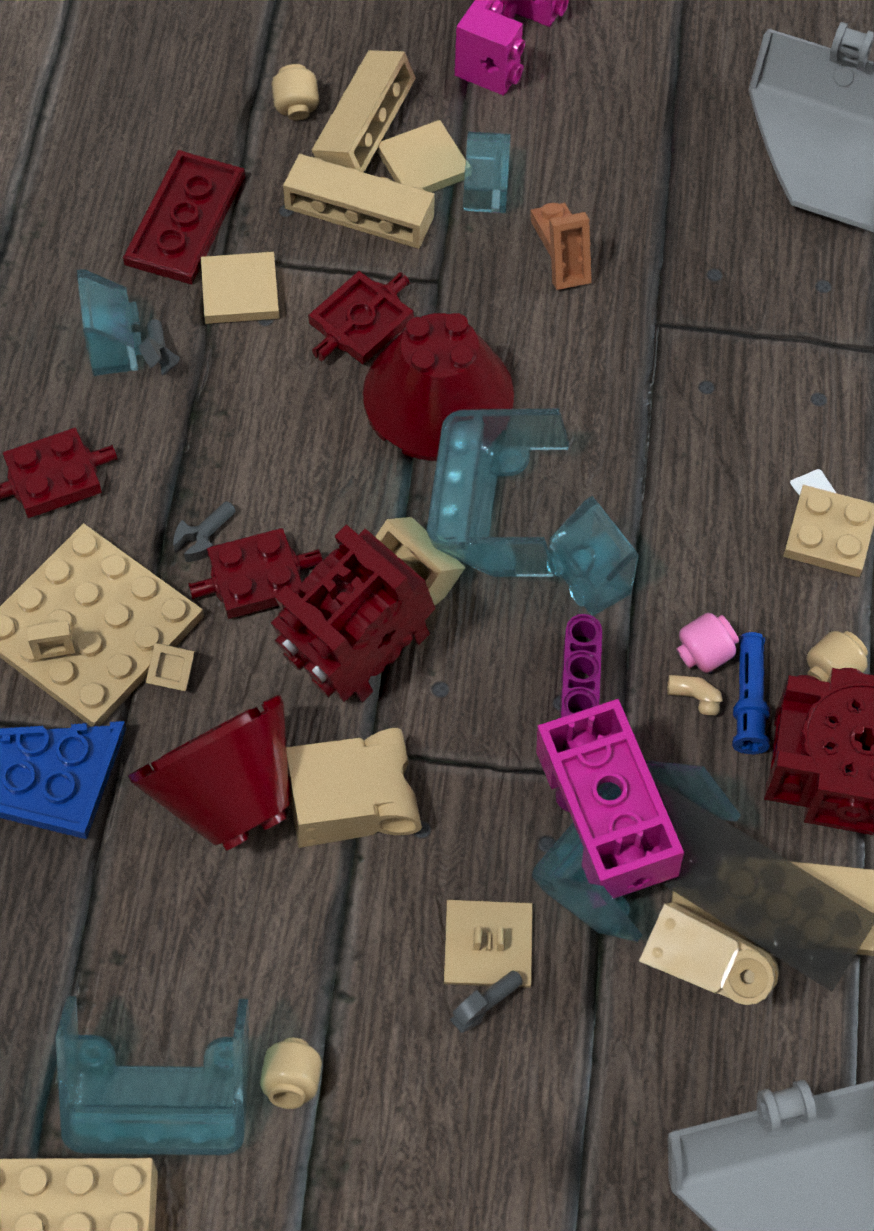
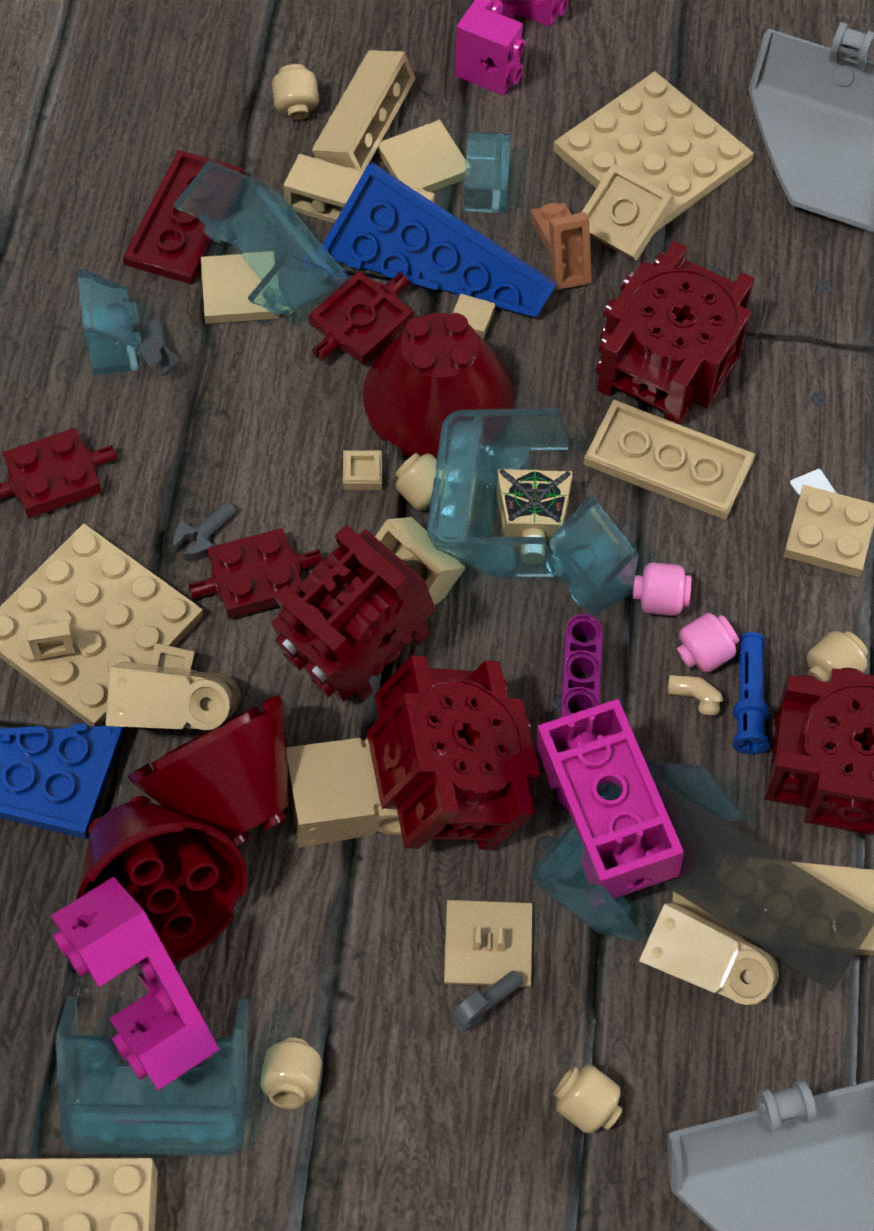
(162, 1030): none -> dark pink plate
(169, 697): none -> tan piece
(172, 867): none -> dark red cone
(266, 234): none -> clear light blue windscreen
(362, 469): none -> tan tile
(400, 230): none -> blue wing
(417, 480): none -> tan head
(453, 754): none -> dark red piece
(477, 311): none -> tan tile
(532, 501): none -> torso
(588, 1099): none -> tan head
(626, 211): none -> tan plate
(659, 139): none -> tan plate
(662, 589): none -> bright pink head
(669, 459): none -> tan tile
(673, 333): none -> dark red piece

